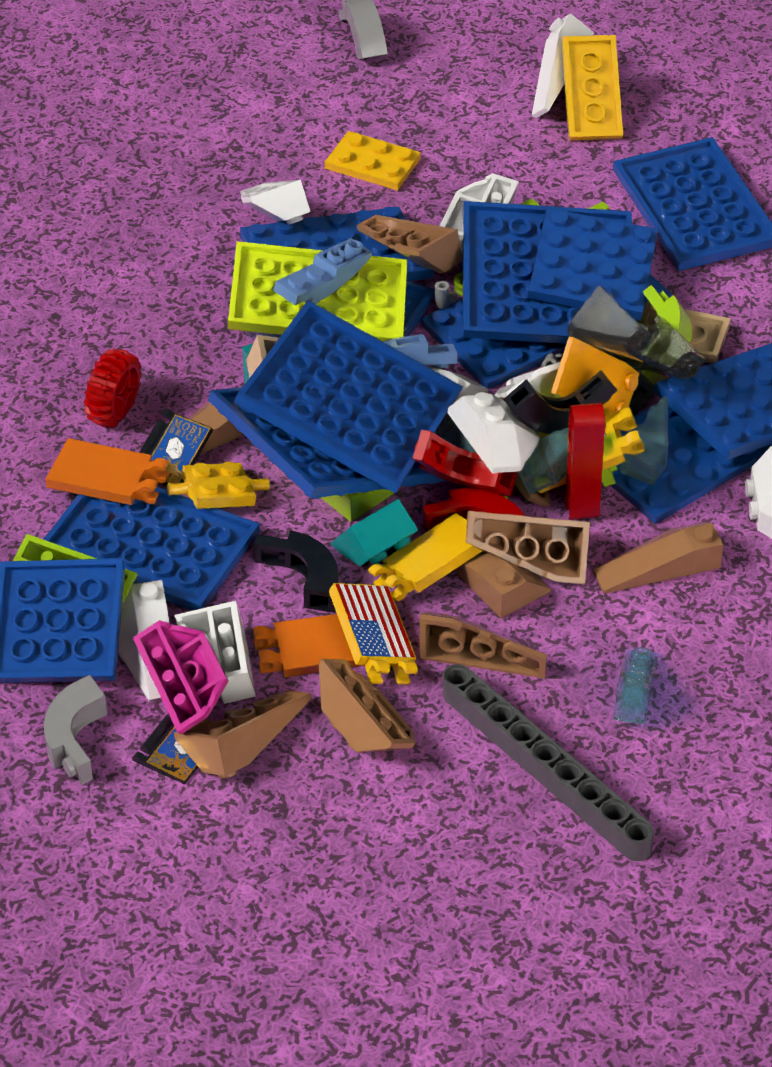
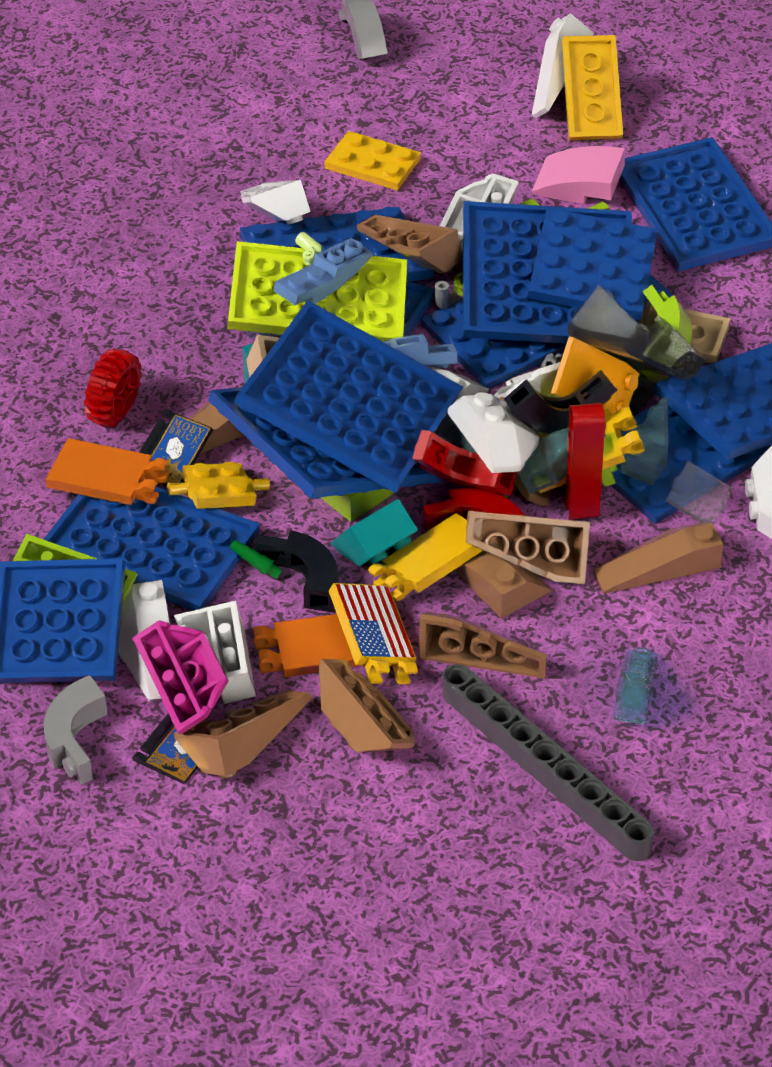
(256, 559): none -> green animal
(310, 246): none -> yellowish green arm
(581, 174): none -> bright pink slope
(699, 494): none -> clear piece

